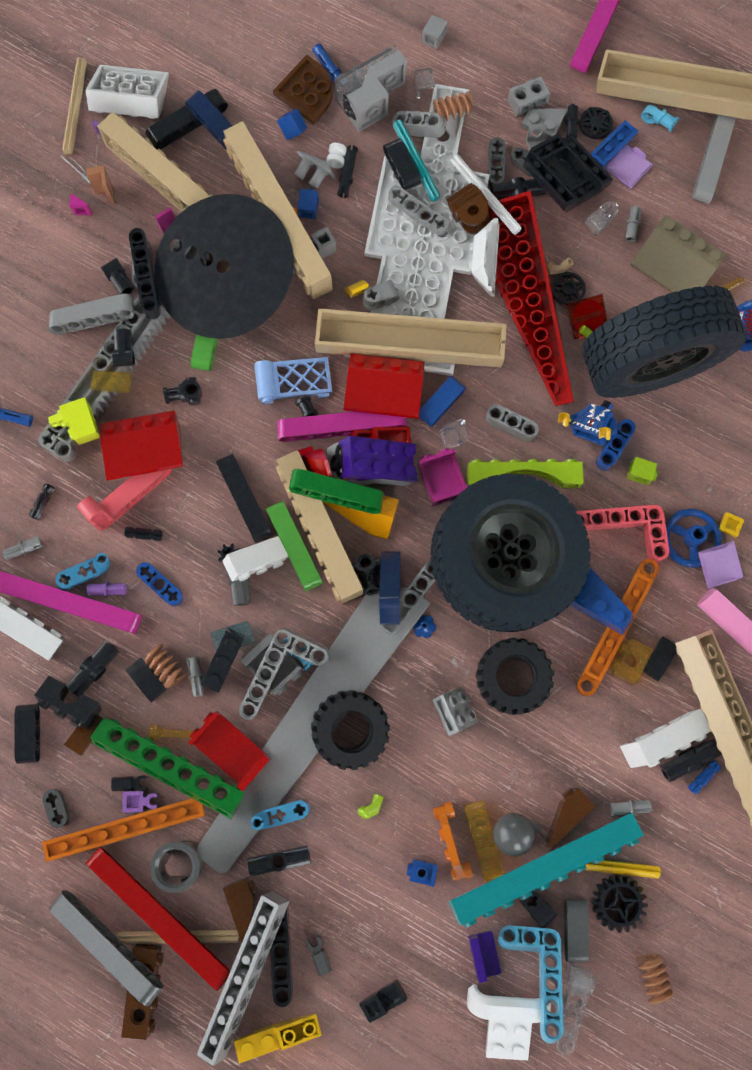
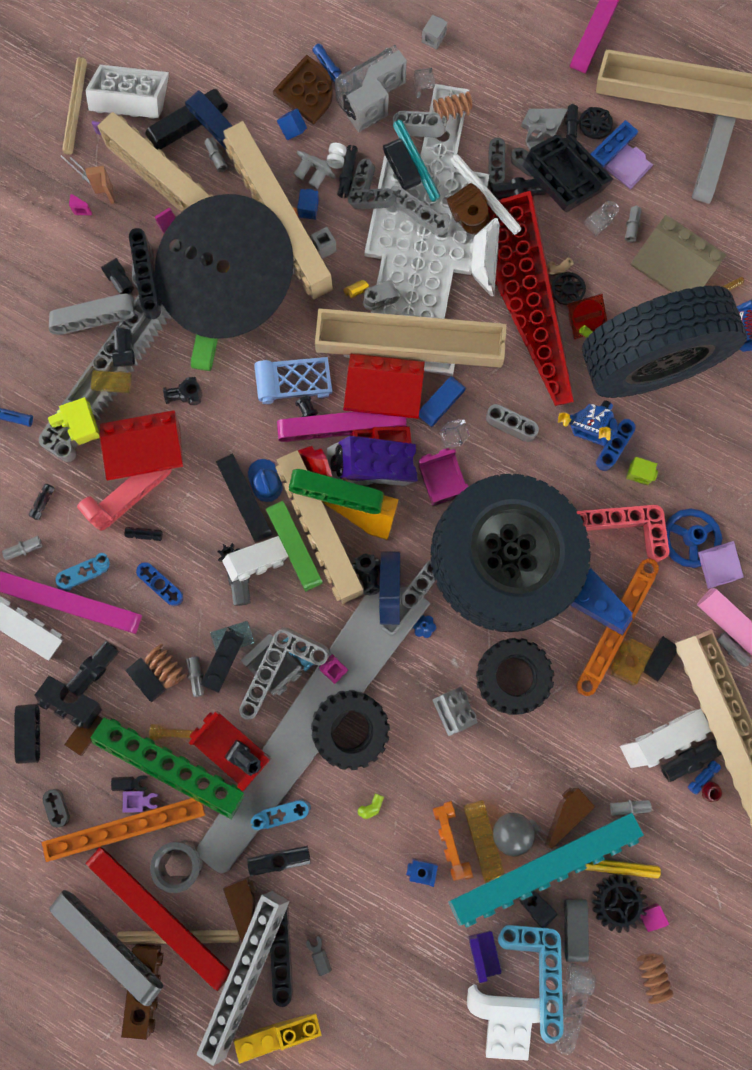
(107, 589): medium lavender axle -> none
(216, 155): none -> light grey axle
(240, 755): none -> black piece
(264, 480): none -> blue piece
(333, 669): none -> dark pink slope
(365, 172): none -> dark grey beam
(383, 1000): black slope -> none
(523, 97): light grey brick -> none
(563, 474): lime arch -> none
(655, 918): none -> dark pink slope
(659, 117): medium azure connector -> none
(711, 792): none -> dark red plate
(731, 524): yellow plate -> none
(734, 649): none -> light grey axle

